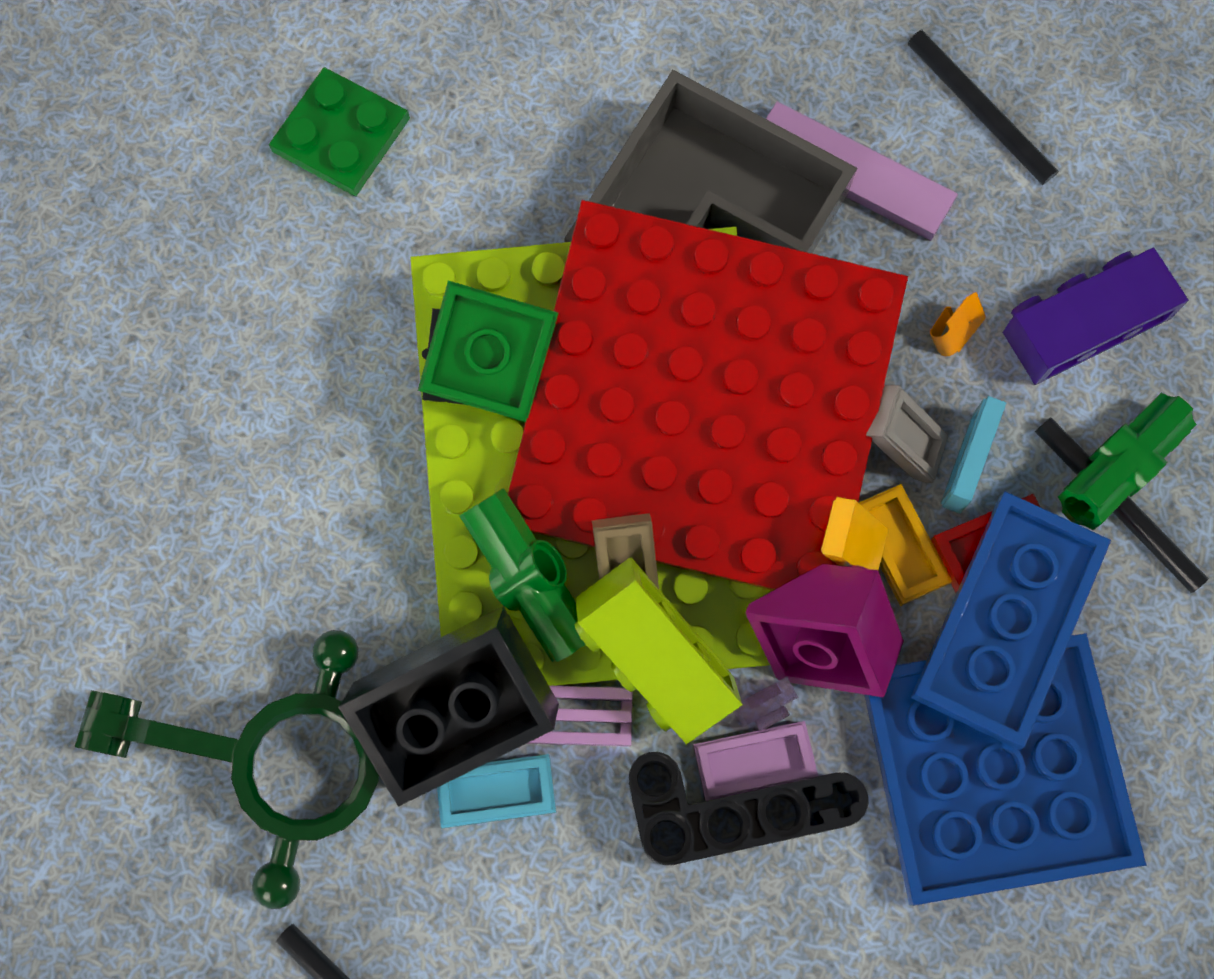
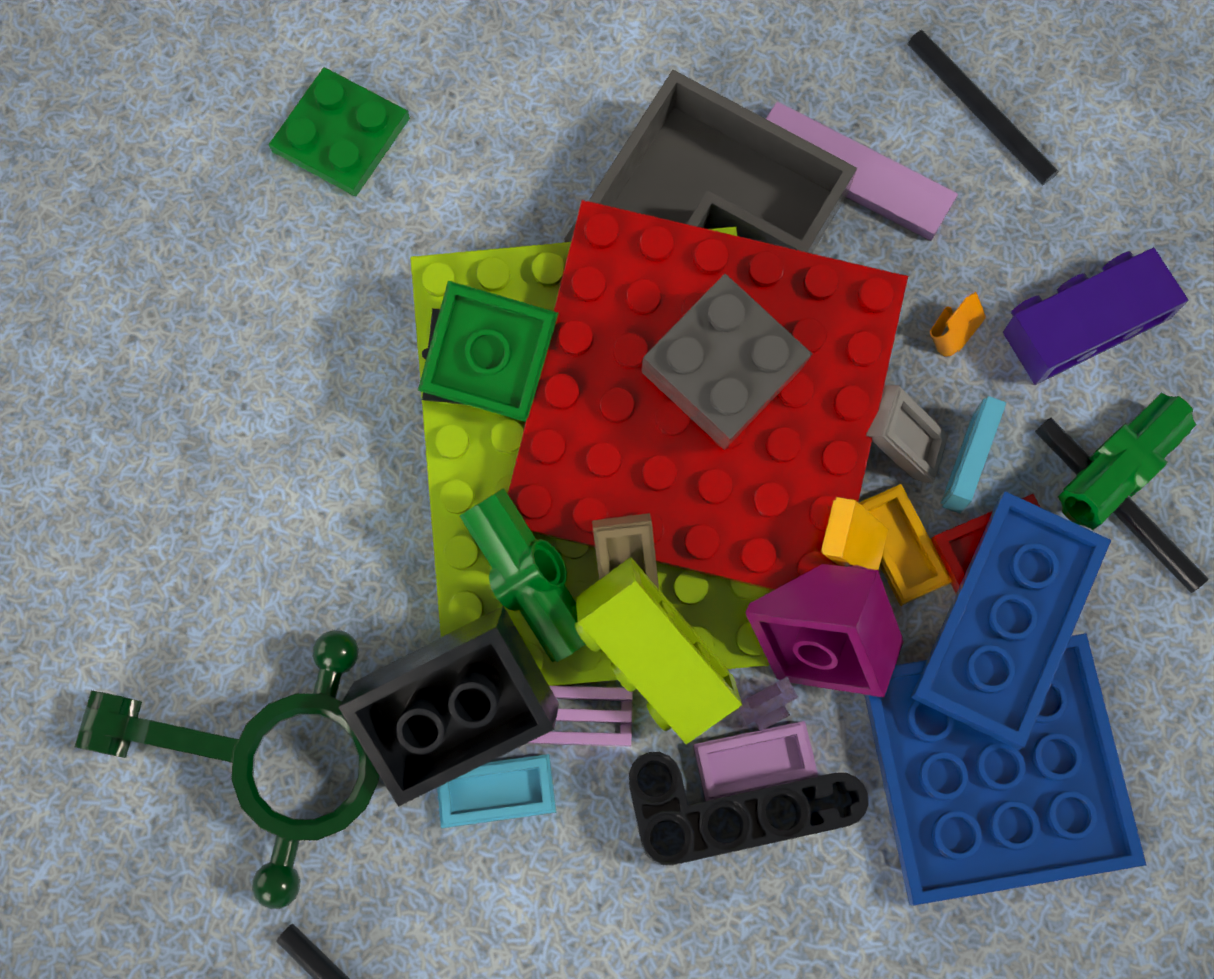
(724, 361): none -> dark grey brick

